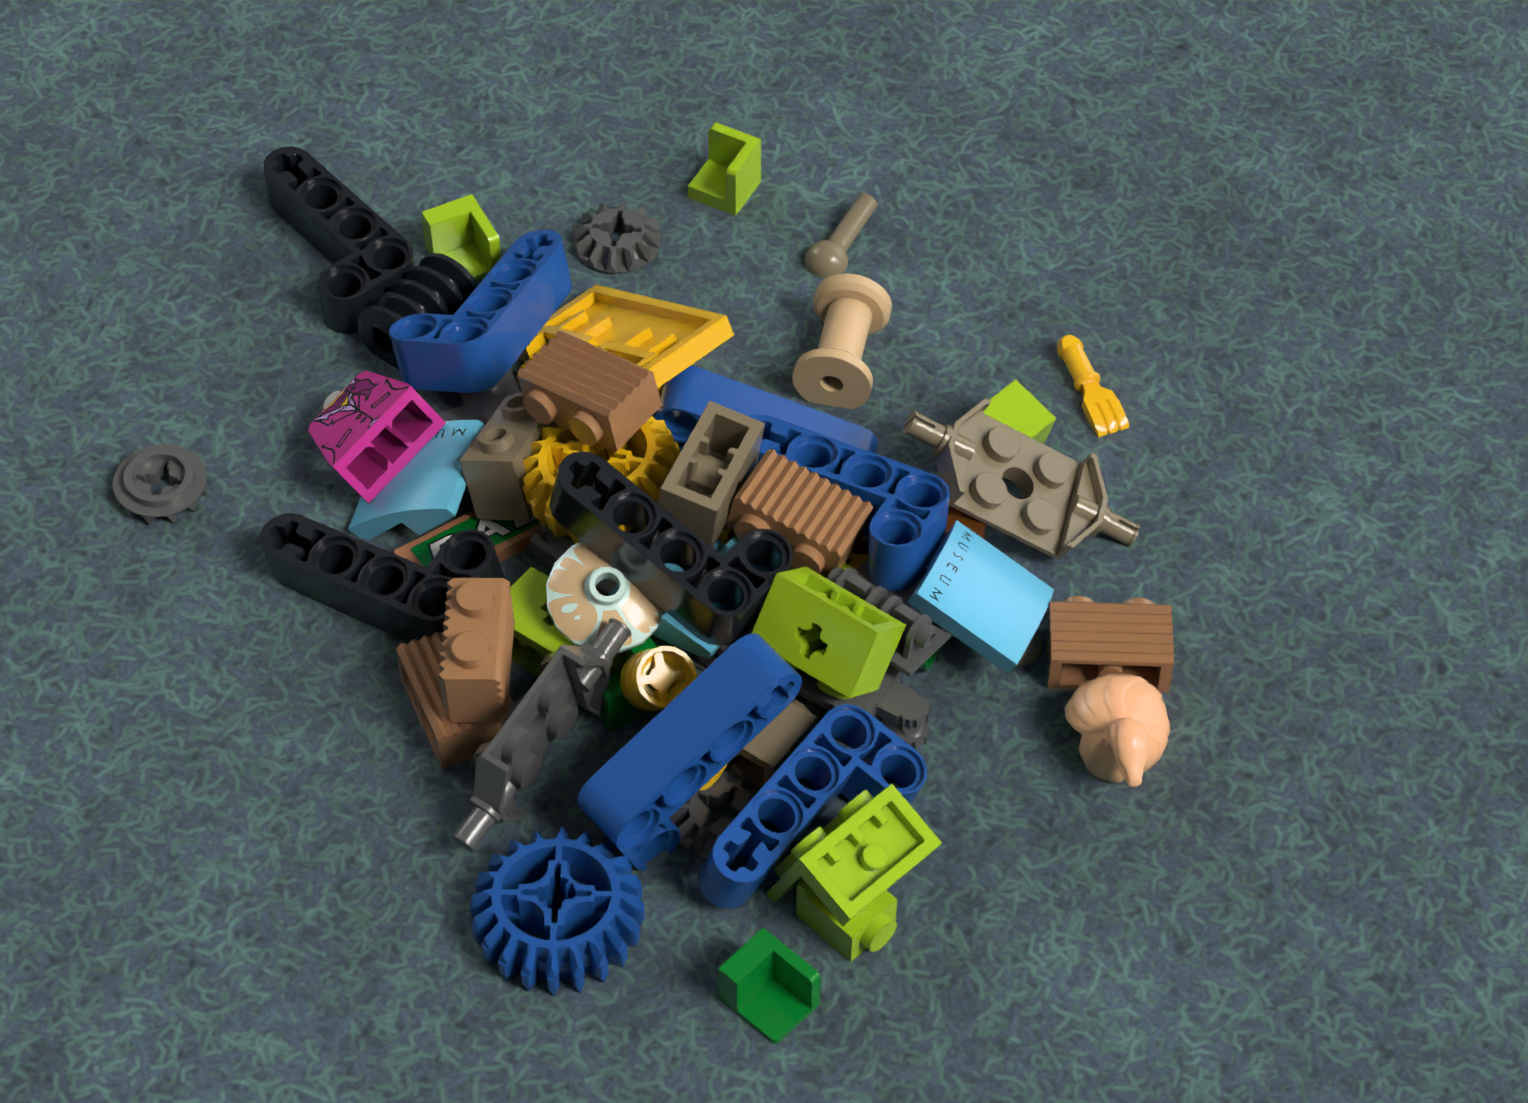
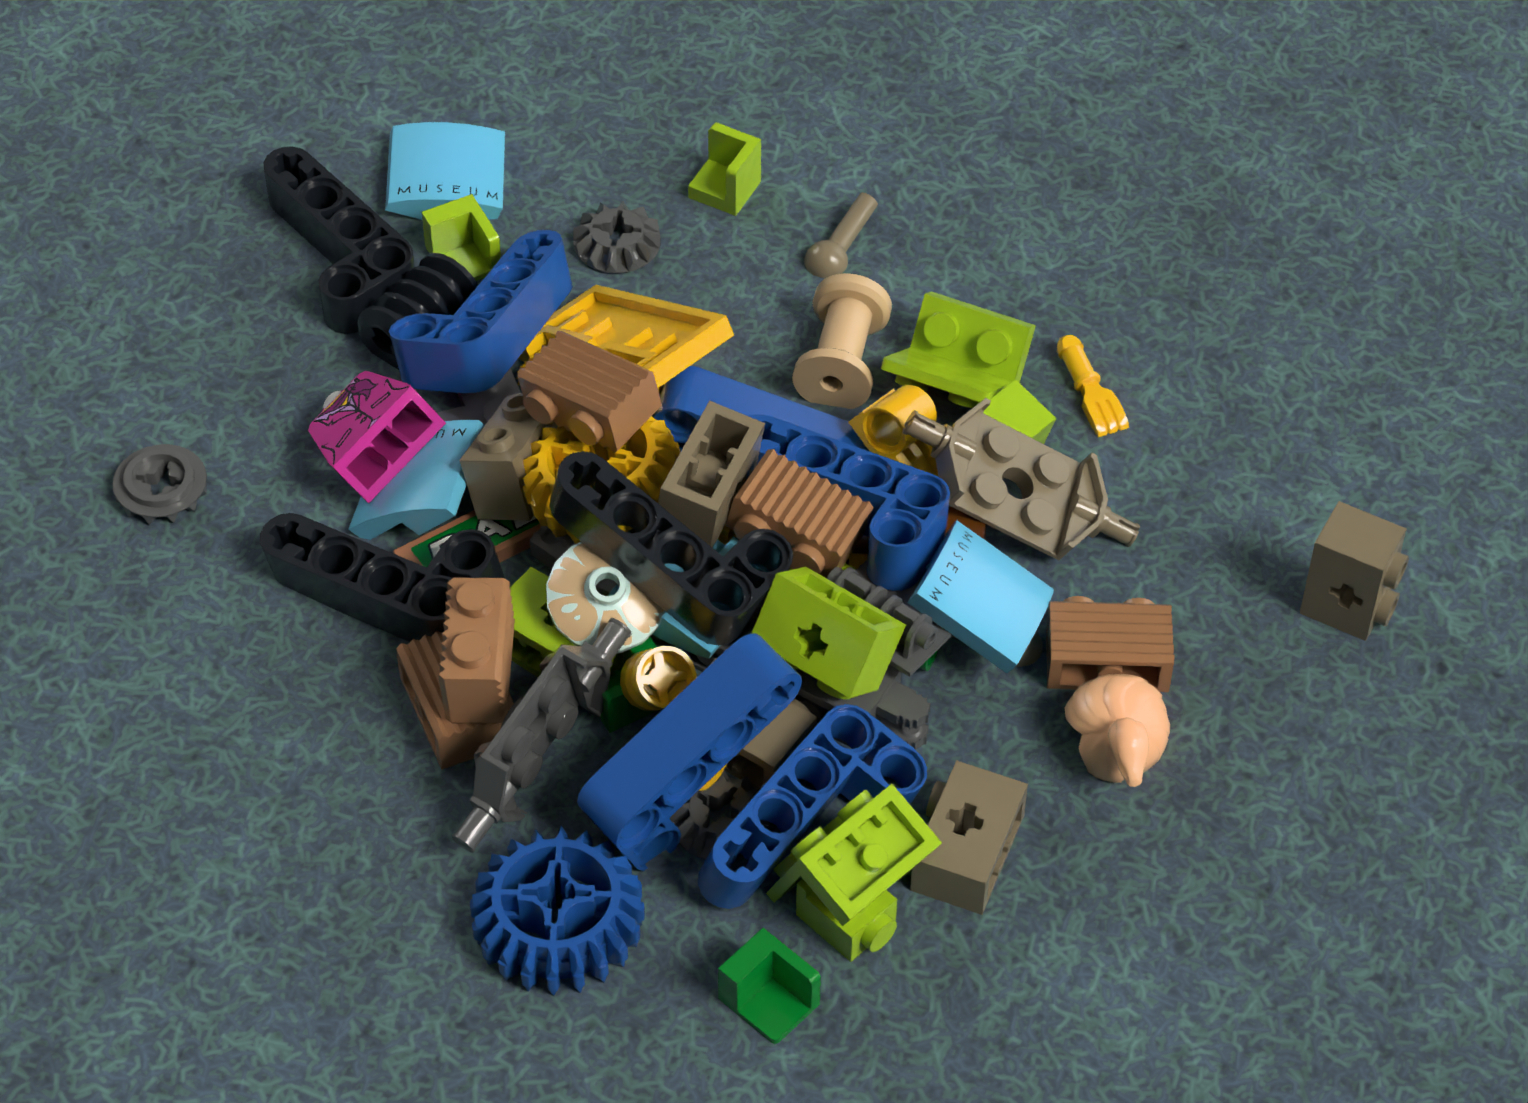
(444, 163): none -> medium azure slope
(883, 424): none -> yellow plate
(962, 350): none -> lime bracket
(989, 814): none -> dark tan brick
(1354, 571): none -> dark tan brick

